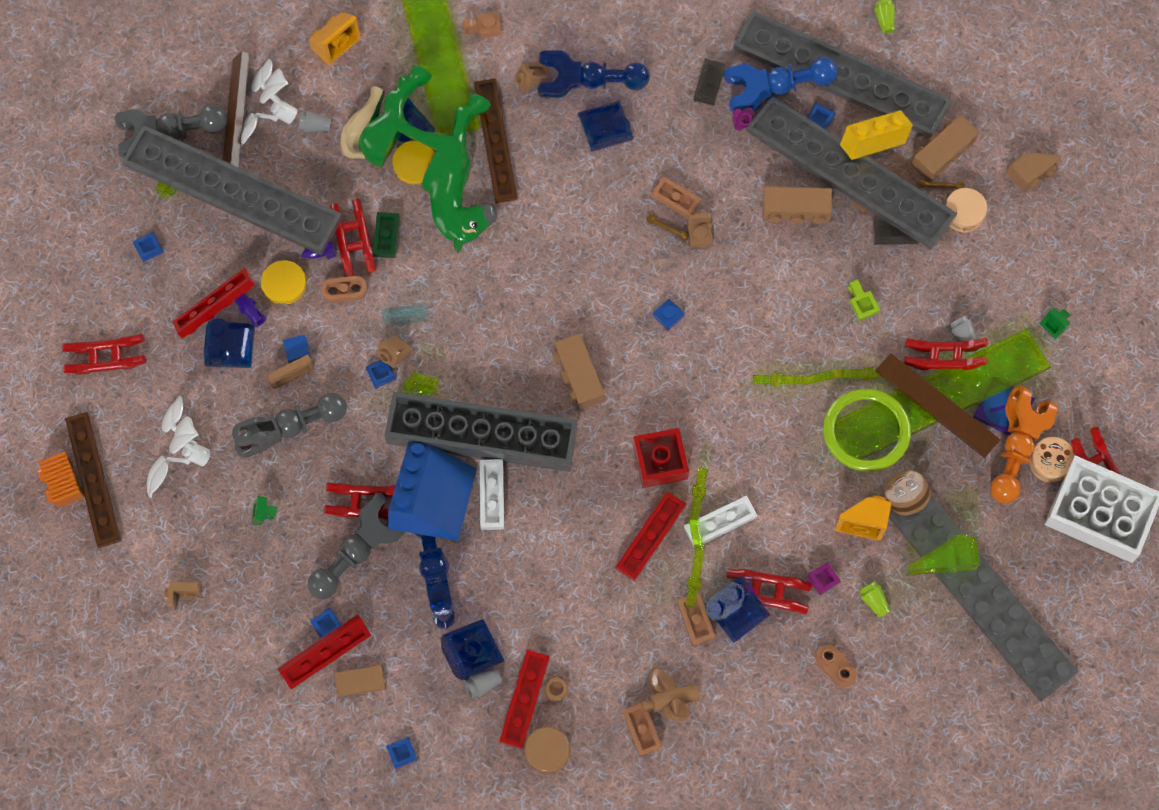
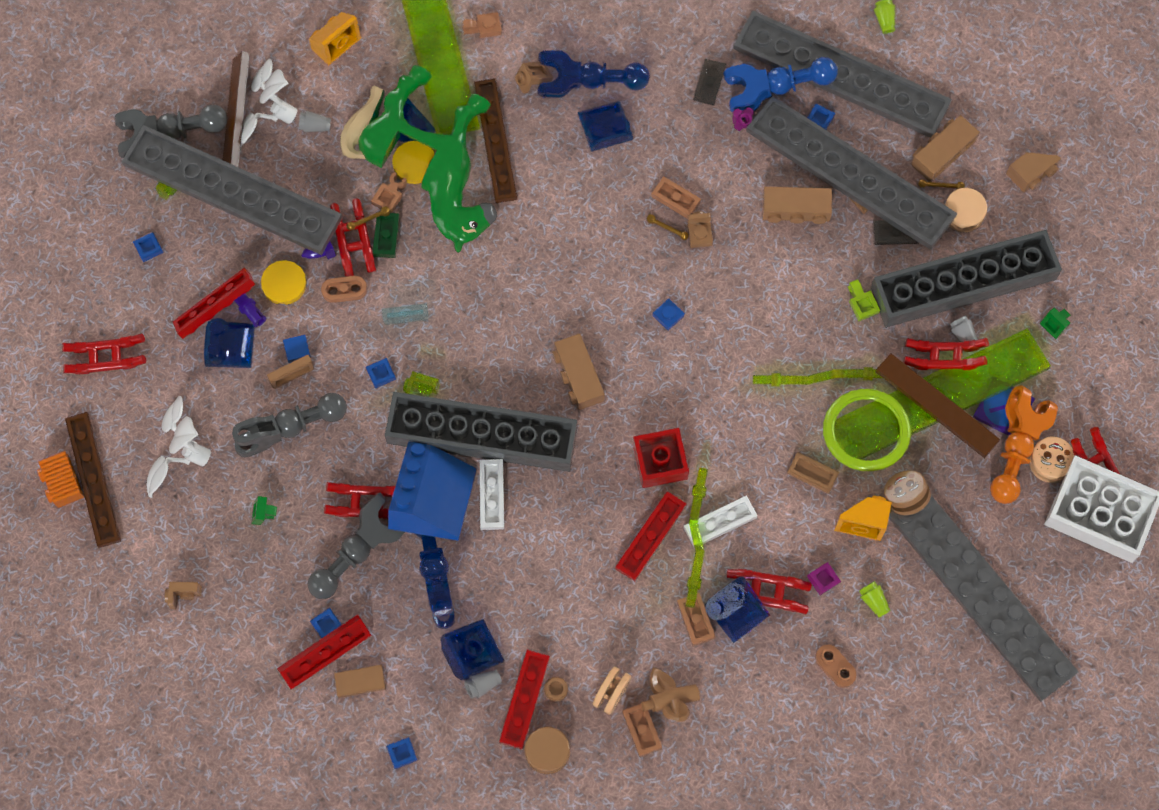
(385, 211): none -> pearl gold hinge
(389, 194): none -> nougat plate
(393, 351): medium nougat bracket -> none
(612, 690): none -> light nougat head
(813, 472): none -> medium nougat tile
(876, 134): yellow brick -> none
(953, 556): clear neon green slope -> none
(966, 278): none -> dark grey brick

